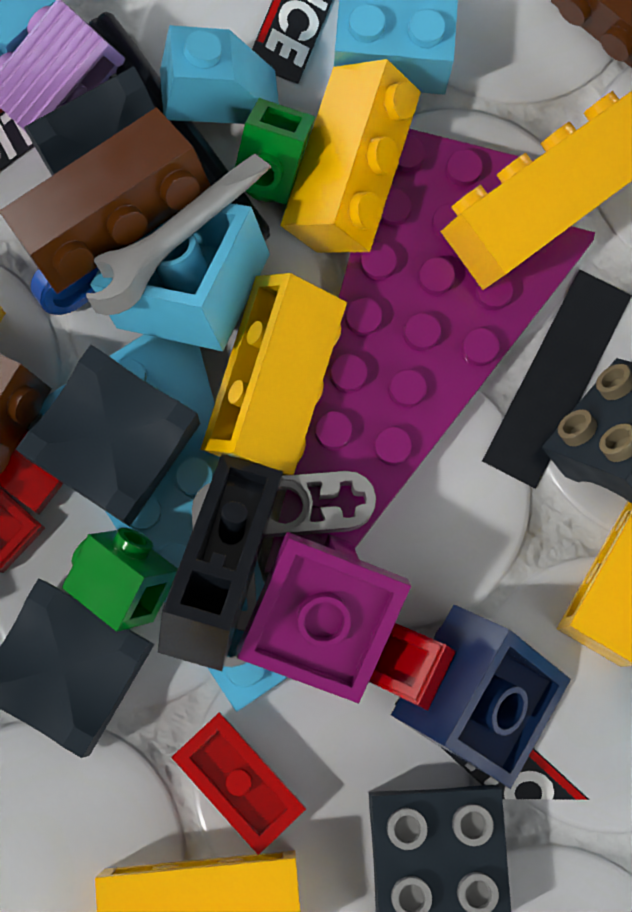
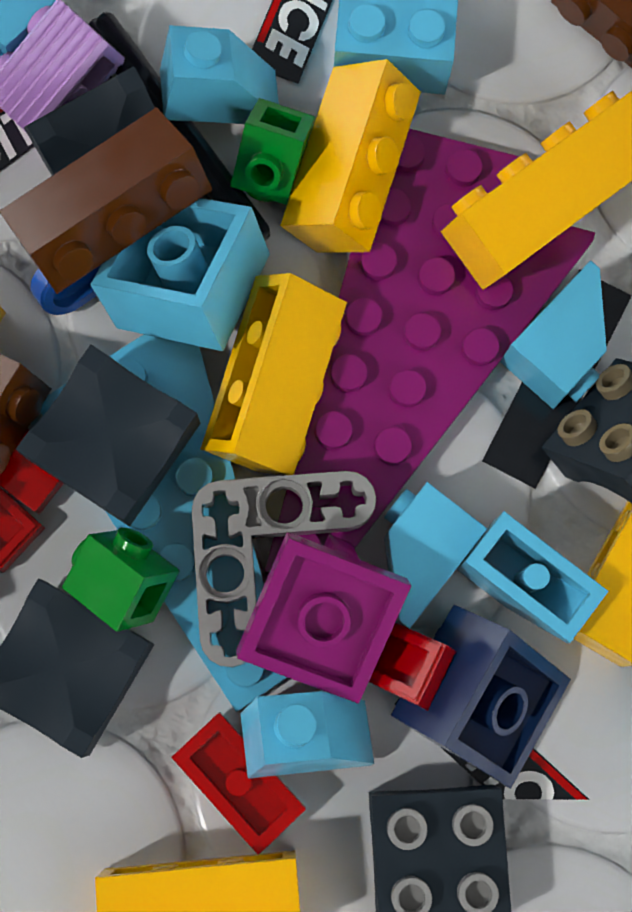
(136, 263): light grey piece -> none
(218, 563): black slope -> none
(305, 734): none -> medium azure slope
(427, 545): none -> medium azure slope
(532, 578): none -> medium azure slope
(563, 342): none -> medium azure slope

